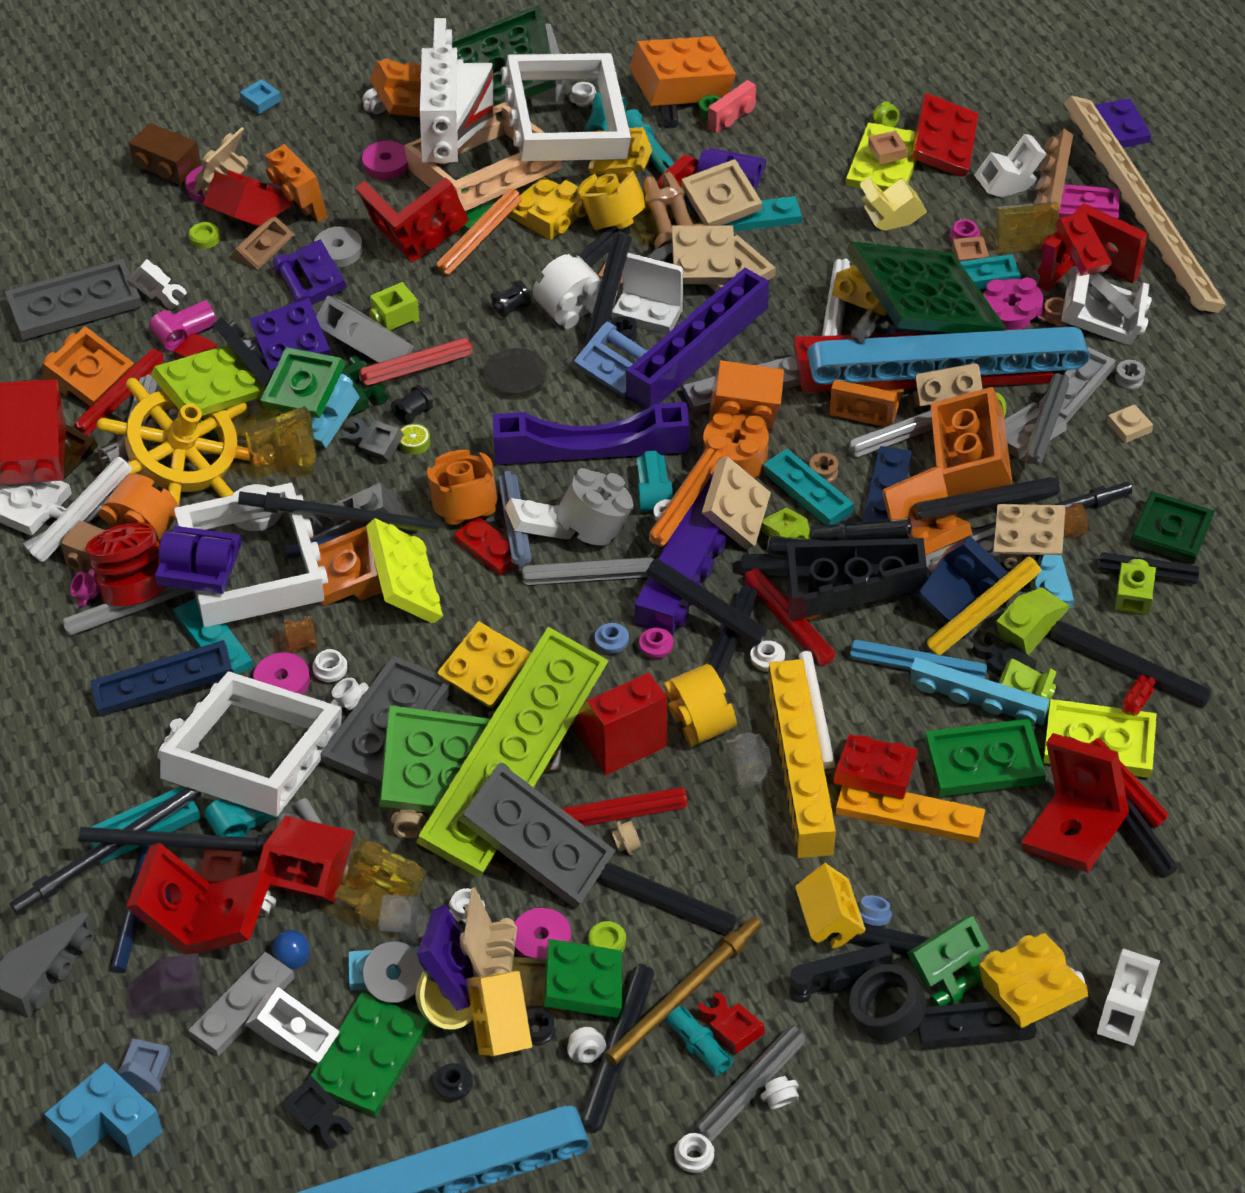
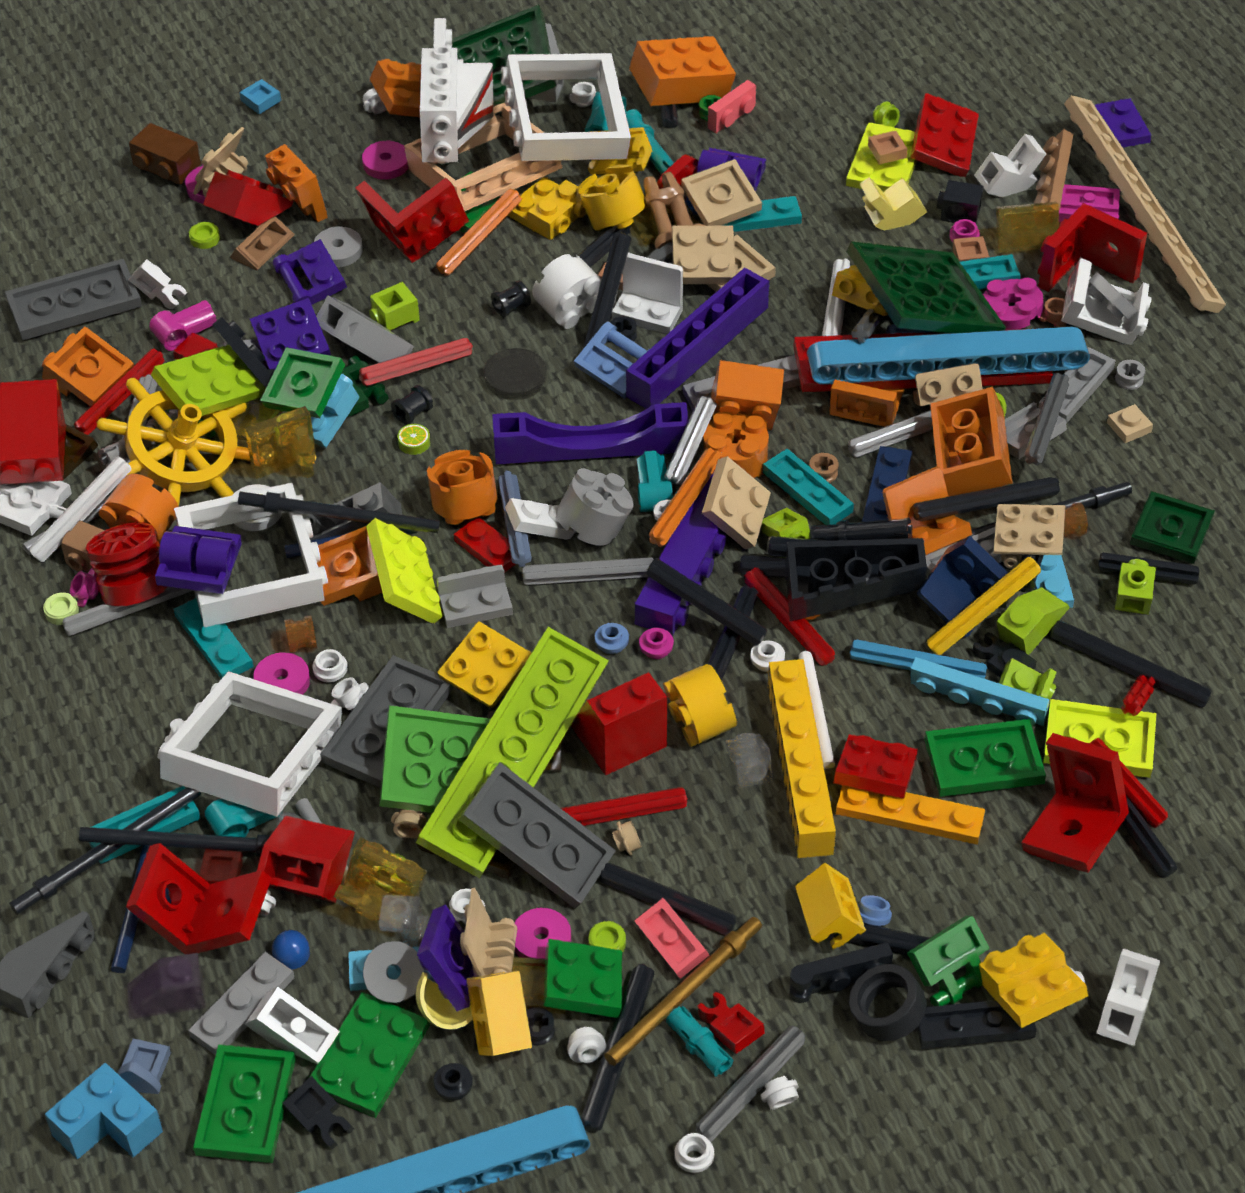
(60, 607): none -> yellowish green tile
(161, 678): dark blue plate -> none
(244, 1103): none -> green plate
(377, 440): dark grey plate -> none
(474, 596): none -> light grey bracket
(672, 938): none -> coral plate
(690, 440): none -> light grey axle
(960, 201): none -> black brick
(1083, 244): red plate -> none

